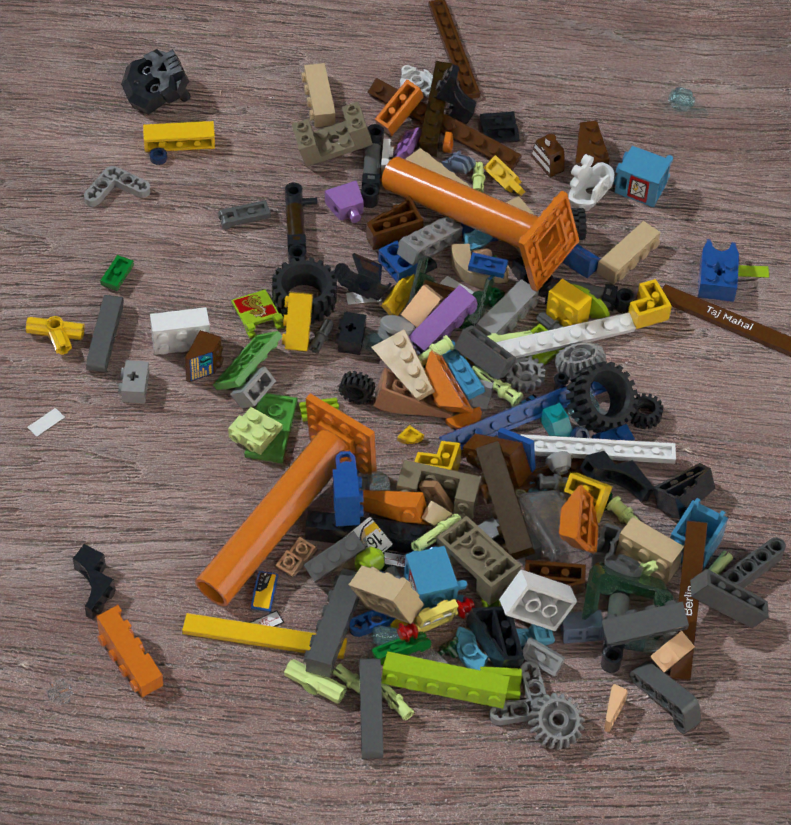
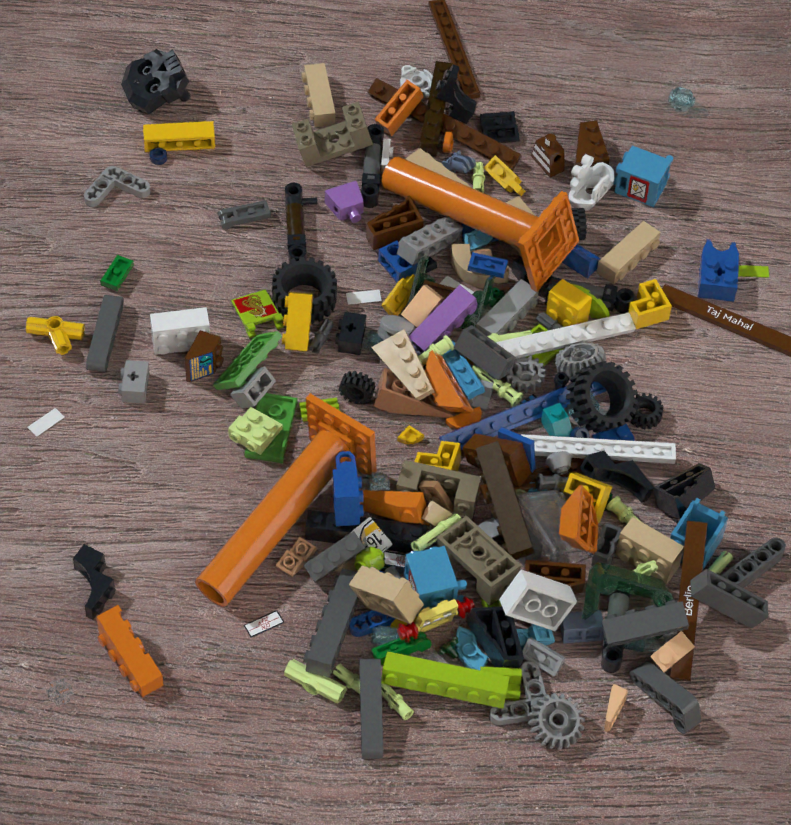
(250, 633): yellow tile -> none
(264, 591): slope -> none
(366, 282): black piece -> none
(408, 143): medium lavender plate -> none
(623, 565): dark grey tile -> none

